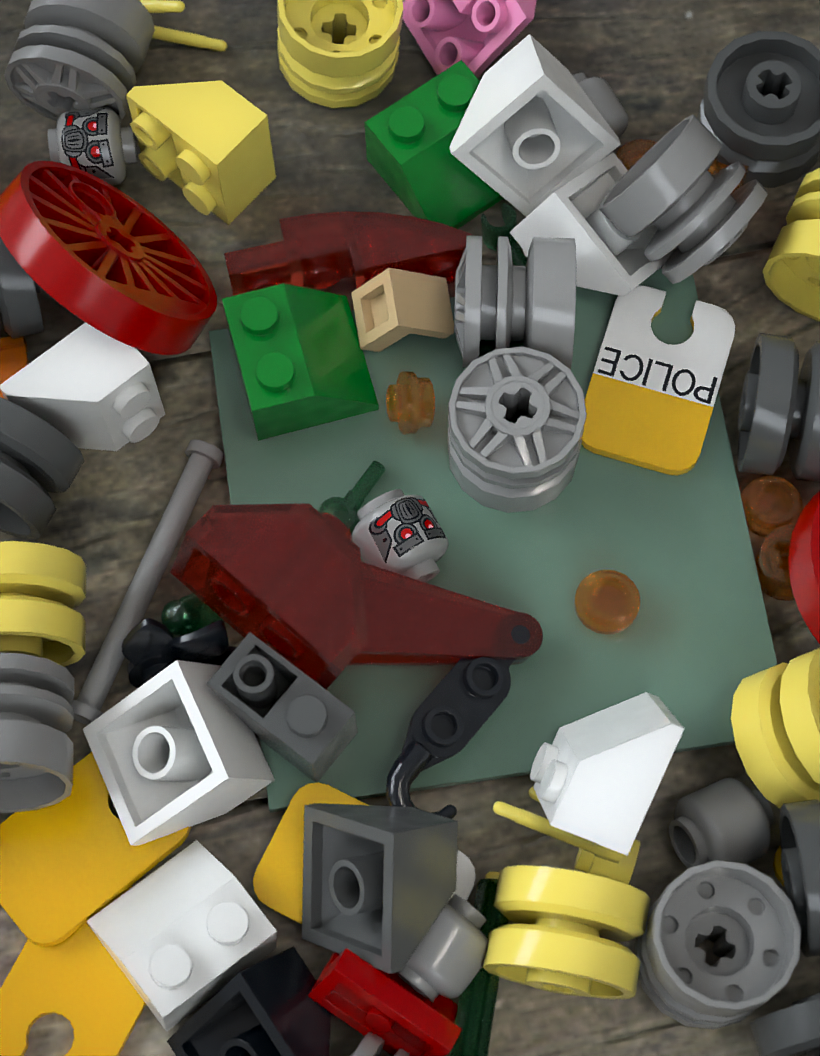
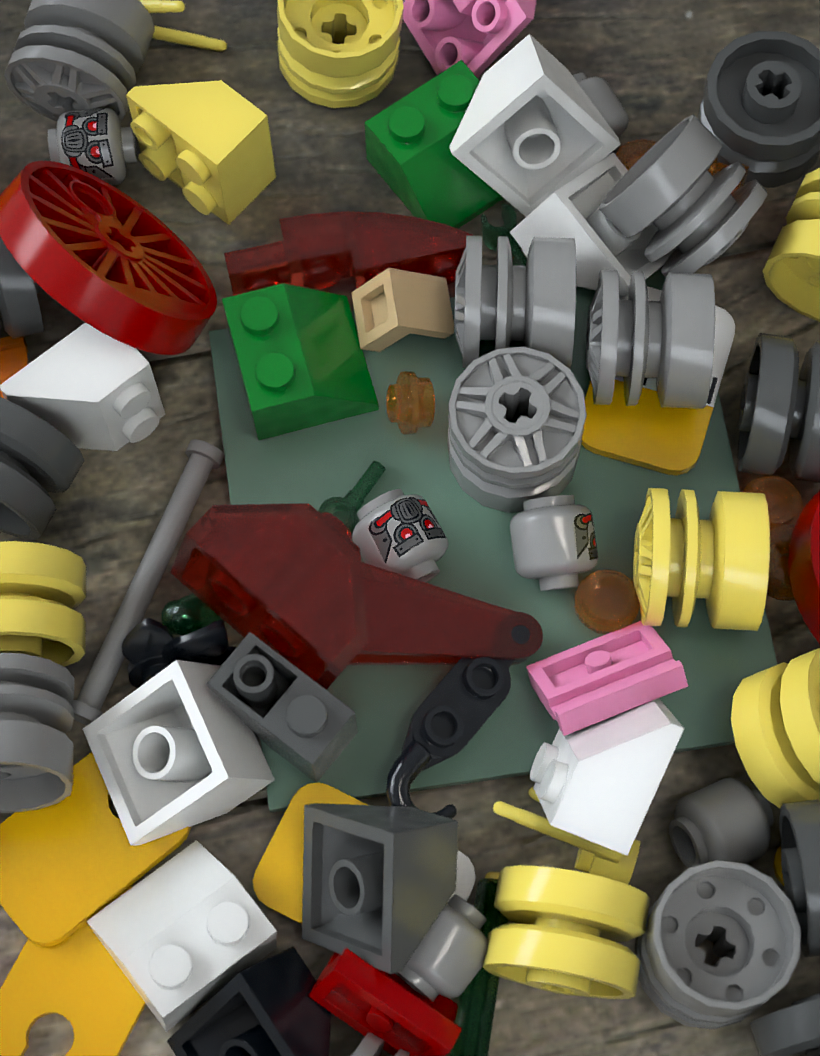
(553, 541): none -> light grey head
(606, 677): none -> bright pink plate
(652, 339): none -> light grey wheel
(705, 559): none -> light yellow wheel

